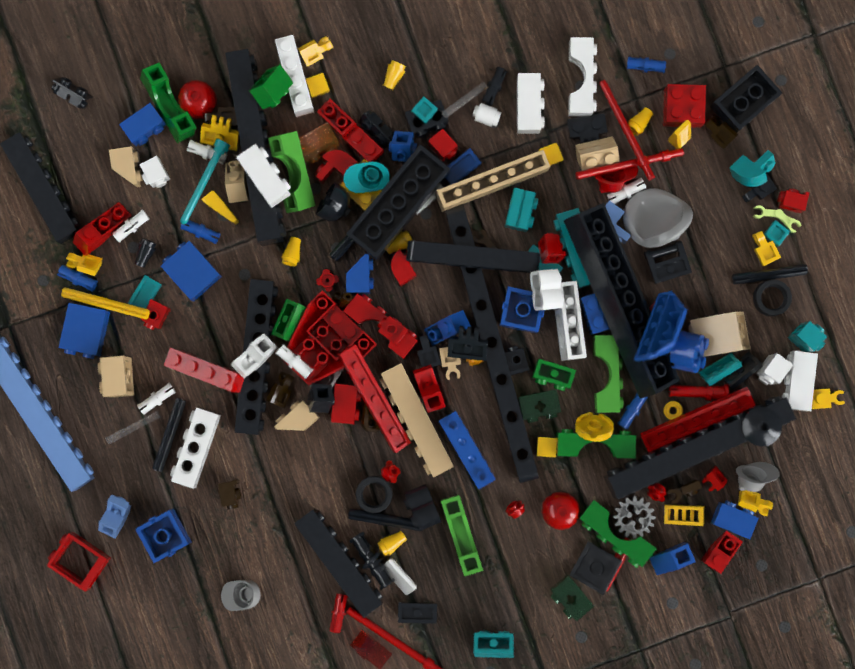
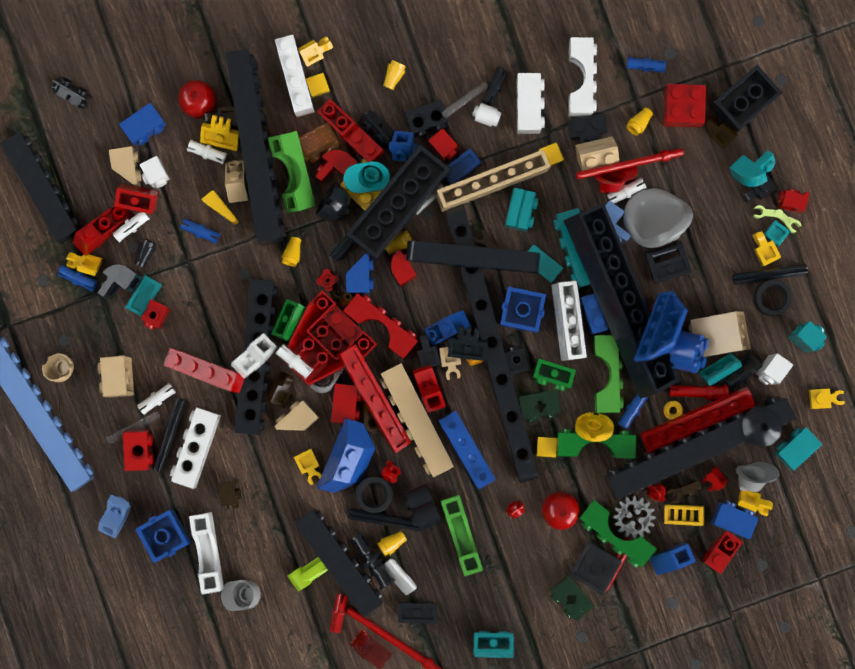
(58, 367): none -> tan hair
(84, 330): blue brick -> none
(95, 571): red window -> none
(105, 303): yellow axle -> none
(119, 277): none -> brick
(133, 460): none -> red brick
(136, 198): none -> red brick
(174, 116): green arch -> none
(190, 270): blue brick -> none
(206, 543): none -> white arch
(220, 148): teal piece -> none
(264, 175): white brick -> none
(271, 87): green brick -> none
(305, 575): none -> lime piece
(307, 463): none -> yellow plate
(320, 398): black brick -> none
(348, 458): none -> blue wedge
(397, 335): red brick -> none
(424, 110): teal tile -> none
(546, 289): white brick -> none
(551, 249): red brick -> none
(643, 161): red bar -> none
(681, 135): yellow slope -> none
(797, 448): none -> teal brick
(800, 380): white brick -> none

